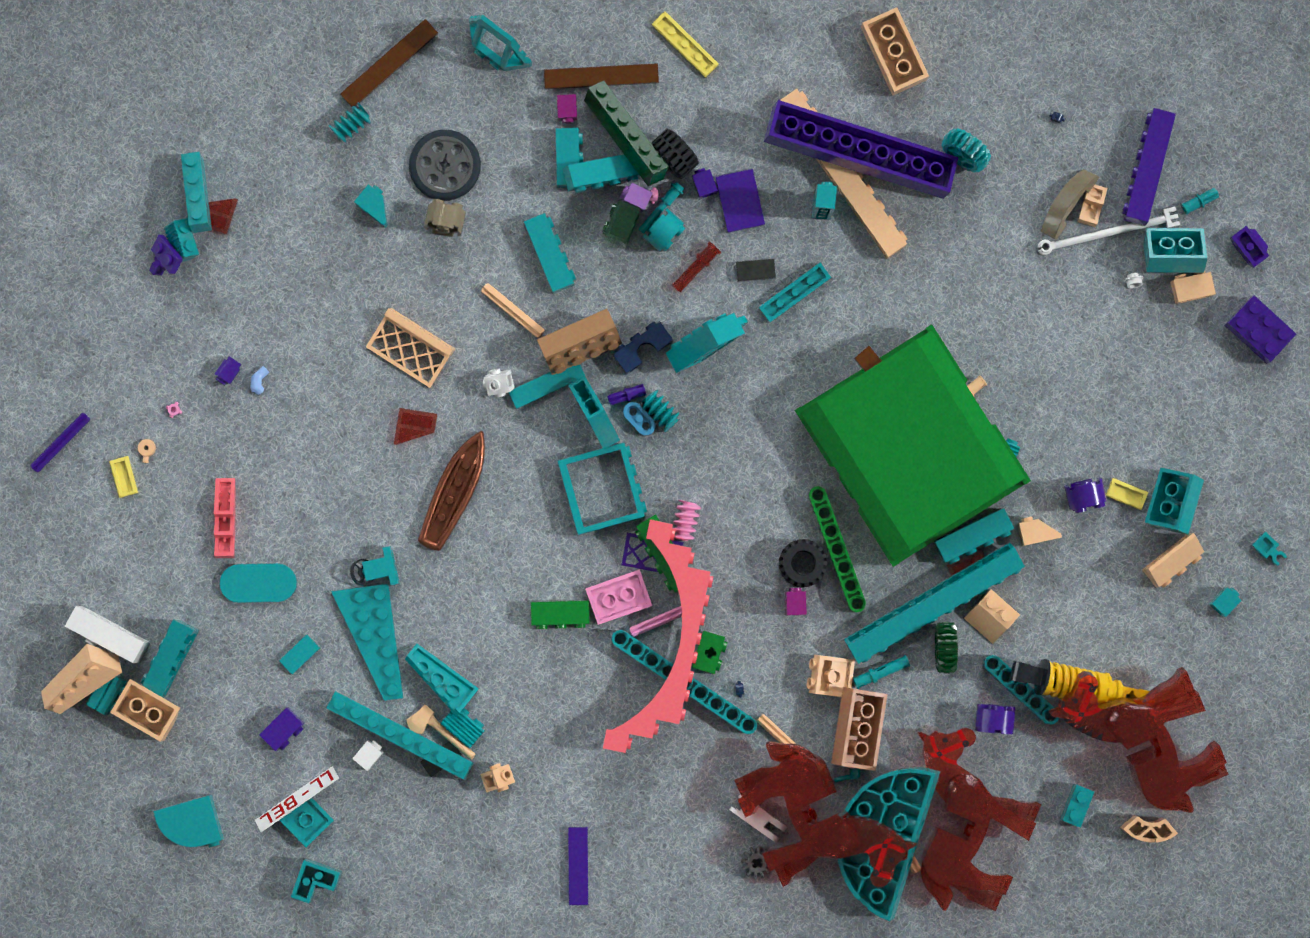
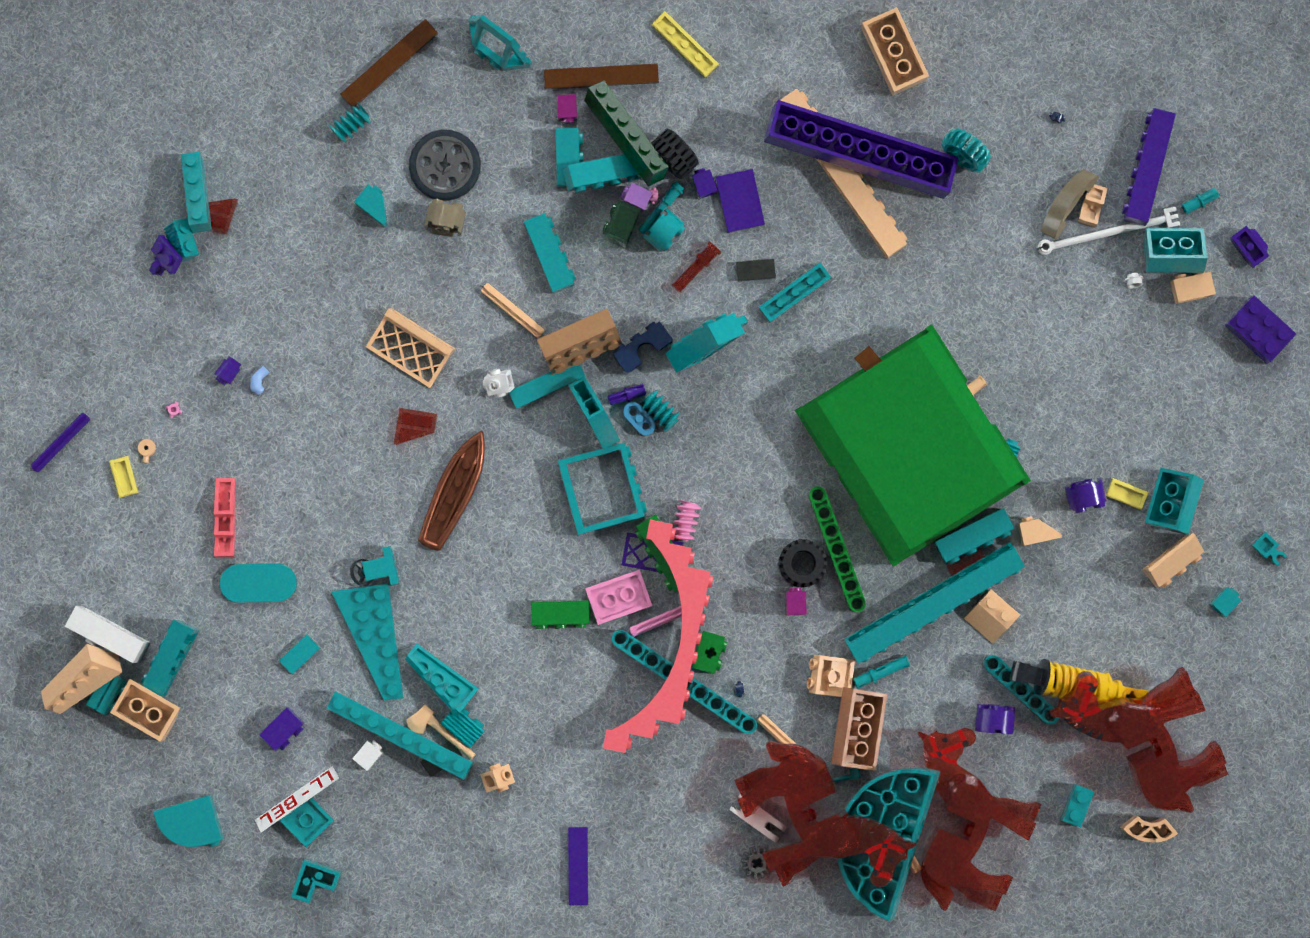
(824, 201): teal brick -> none
(946, 647): dark green gear -> none

